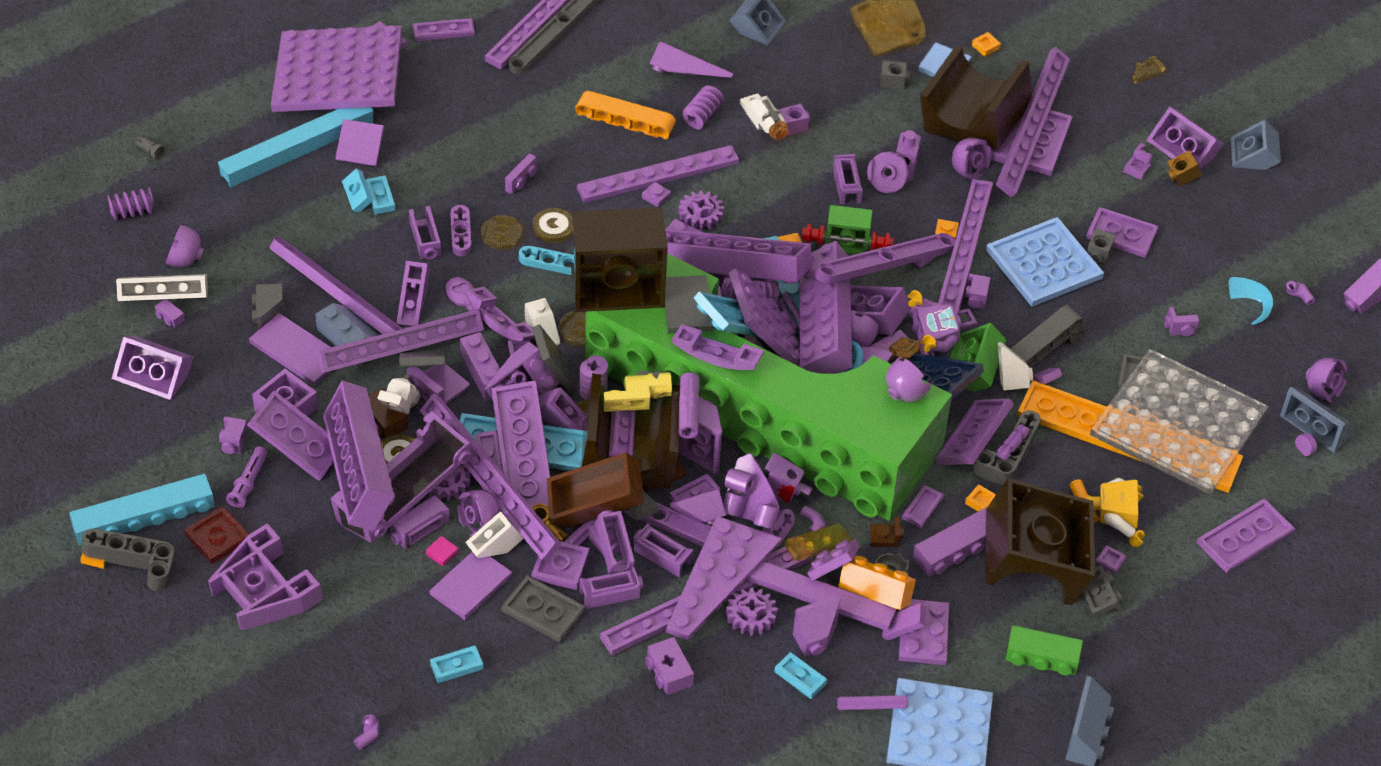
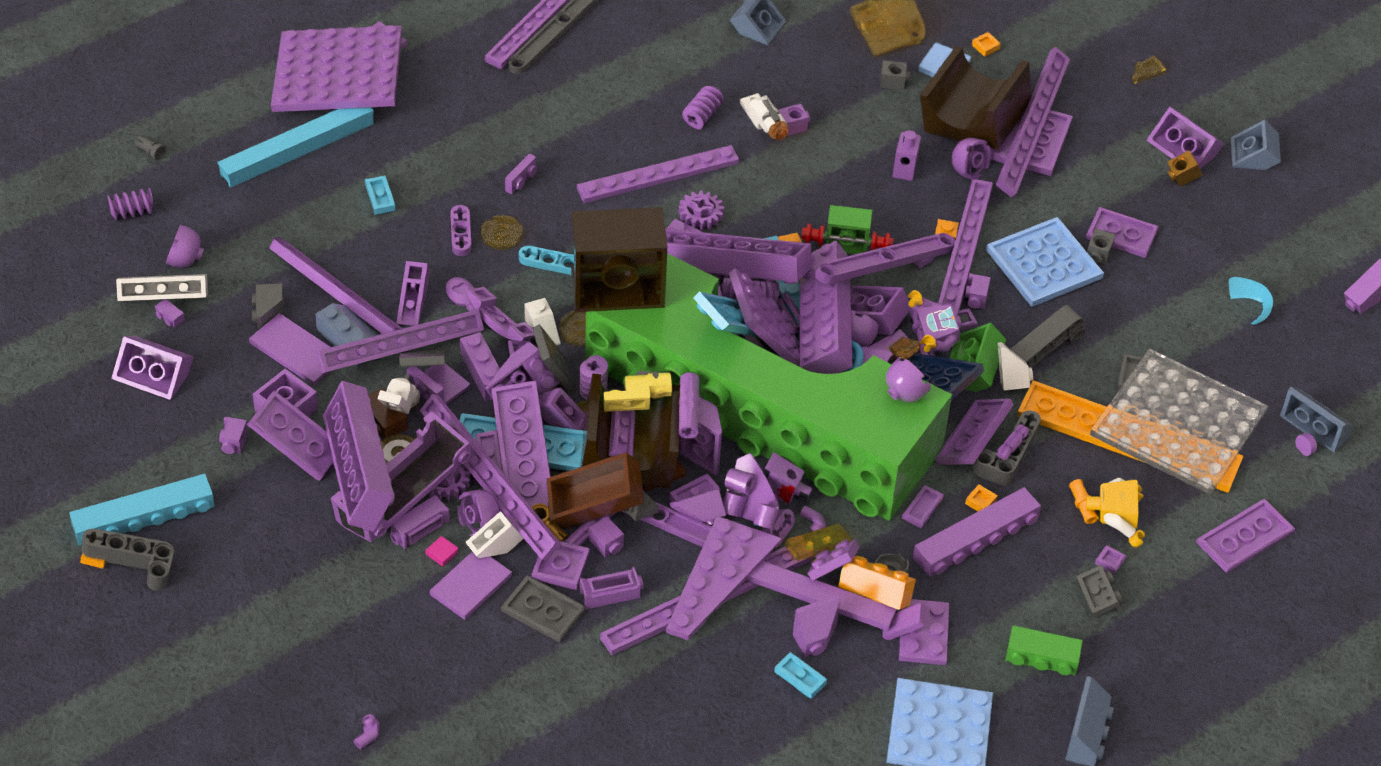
(216, 534): clear red plate -> none
(244, 484): medium lavender pin -> none
(259, 585): medium lavender wedge -> none
(357, 190): medium azure plate -> none
(360, 142): medium lavender tile -> none
(426, 250): medium lavender window -> none
(443, 29): medium lavender tile -> none
(456, 664): medium azure plate -> none
(553, 225): clear yellow tile -> none
(614, 520): medium lavender window -> none
(625, 114): light orange beam -> none
(656, 194): medium lavender plate -> none
(658, 555): medium lavender window -> none
(670, 666): medium lavender brick -> none
(675, 60): medium lavender wedge -> none
(681, 305): dark grey tile -> none
(714, 352): medium lavender slope -> none
(751, 611): medium lavender gear -> none
(846, 162): medium lavender window -> none
(873, 702): medium lavender axle -> none
(877, 172): medium lavender plate -> none
(886, 534): reddish brown bracket -> none
(1041, 534): dark brown piece -> none
(1047, 375): medium lavender tile -> none
(1139, 163): medium lavender slope -> none
(1180, 325): medium lavender bracket -> none
(1301, 291): medium lavender arm -> none
(1326, 374): medium lavender cylinder -> none

